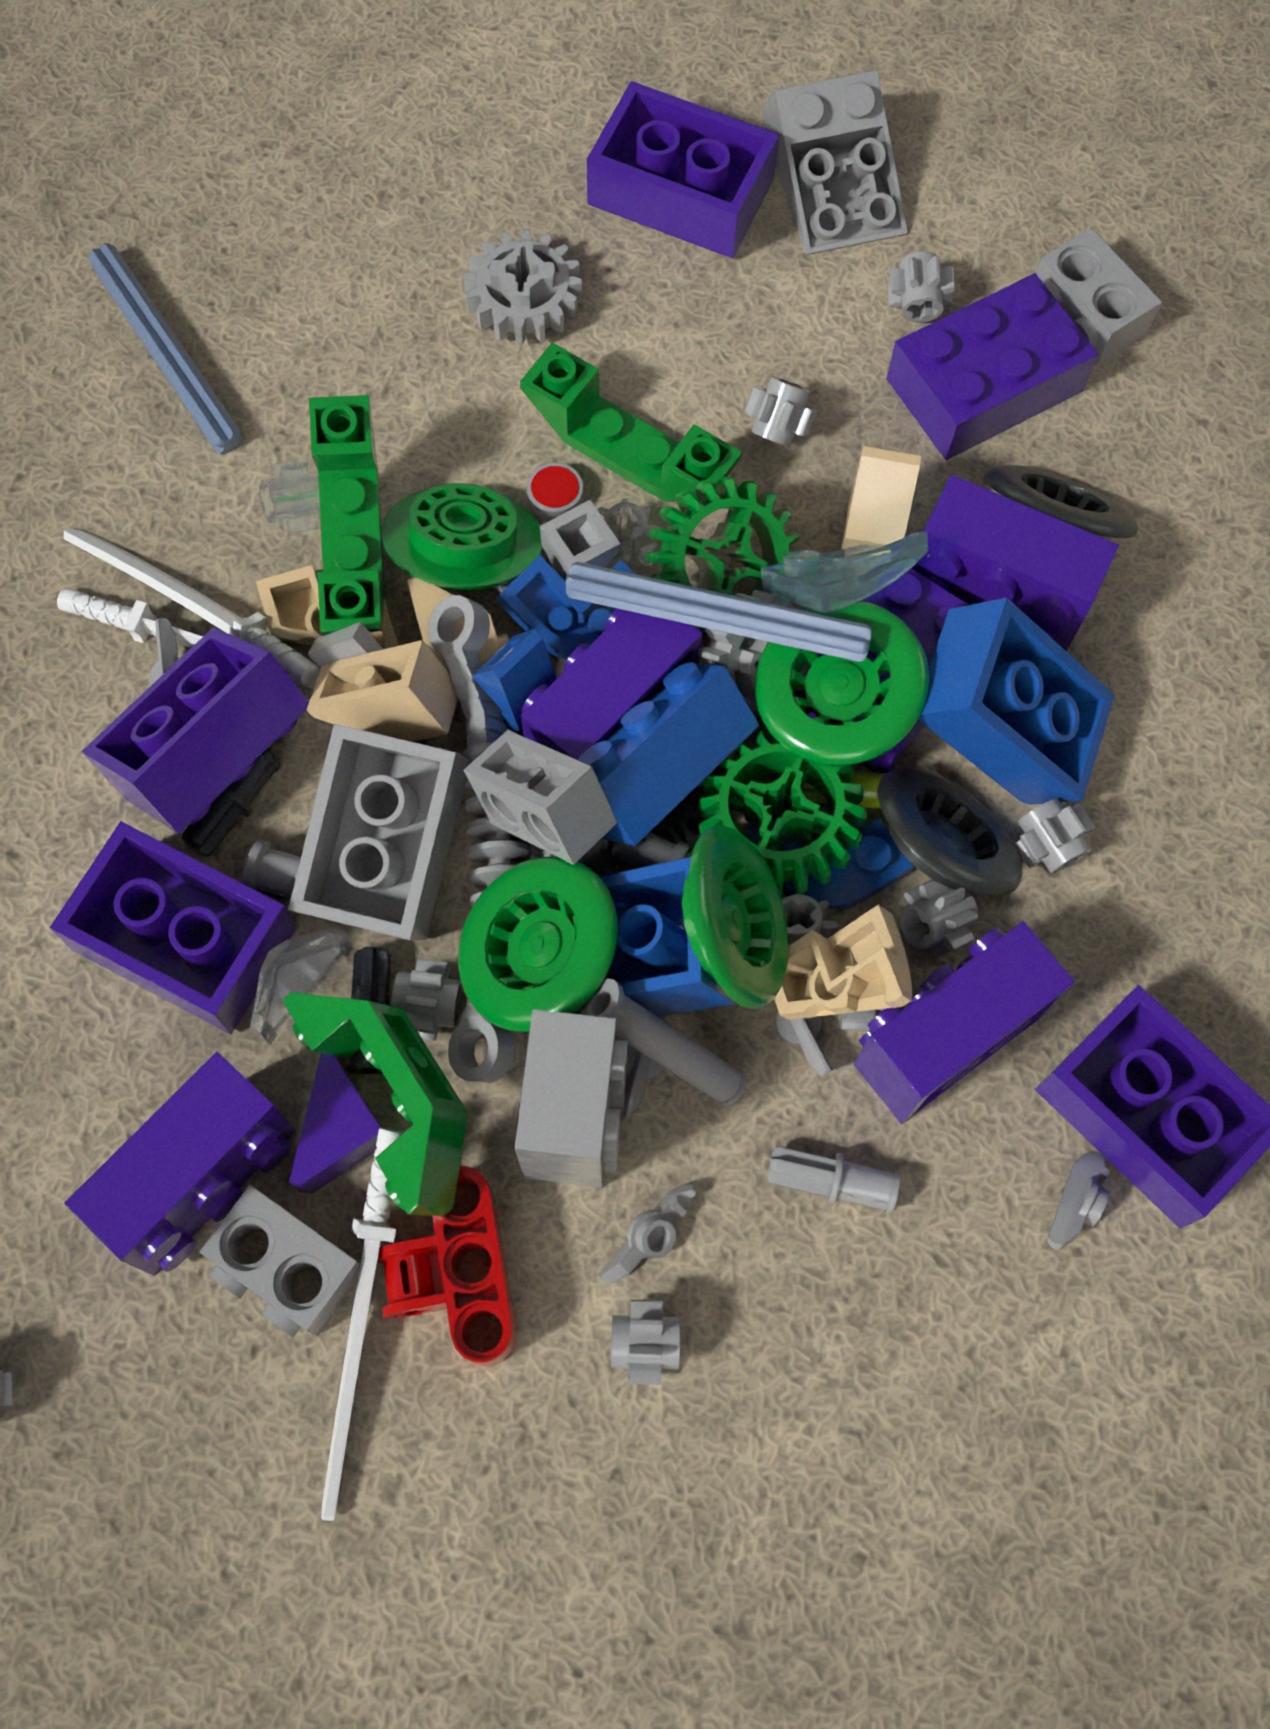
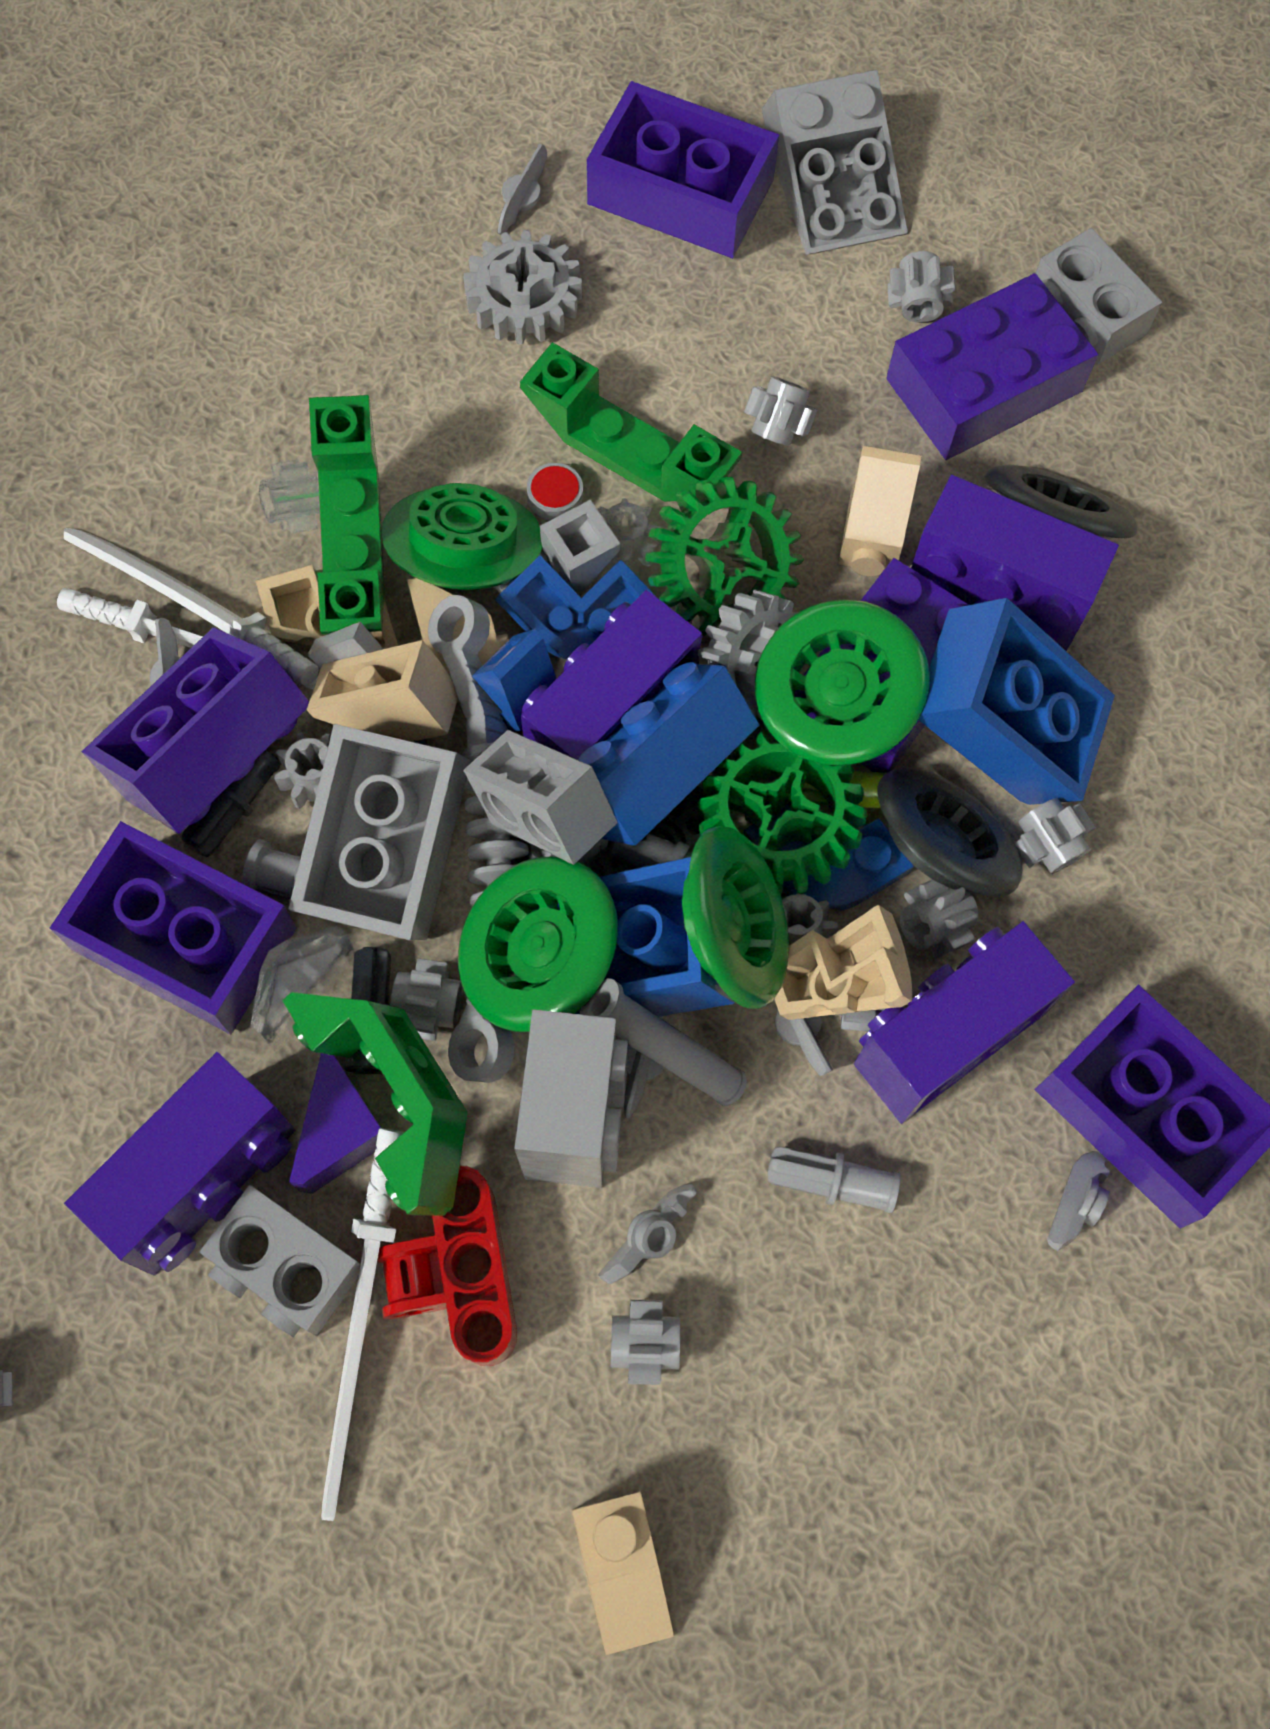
(165, 349): sand blue axle -> none
(301, 756): none -> light grey gear
(522, 190): none -> light grey piece
(622, 1573): none -> tan slope
(719, 611): axle -> none
(844, 575): clear light blue plate -> none

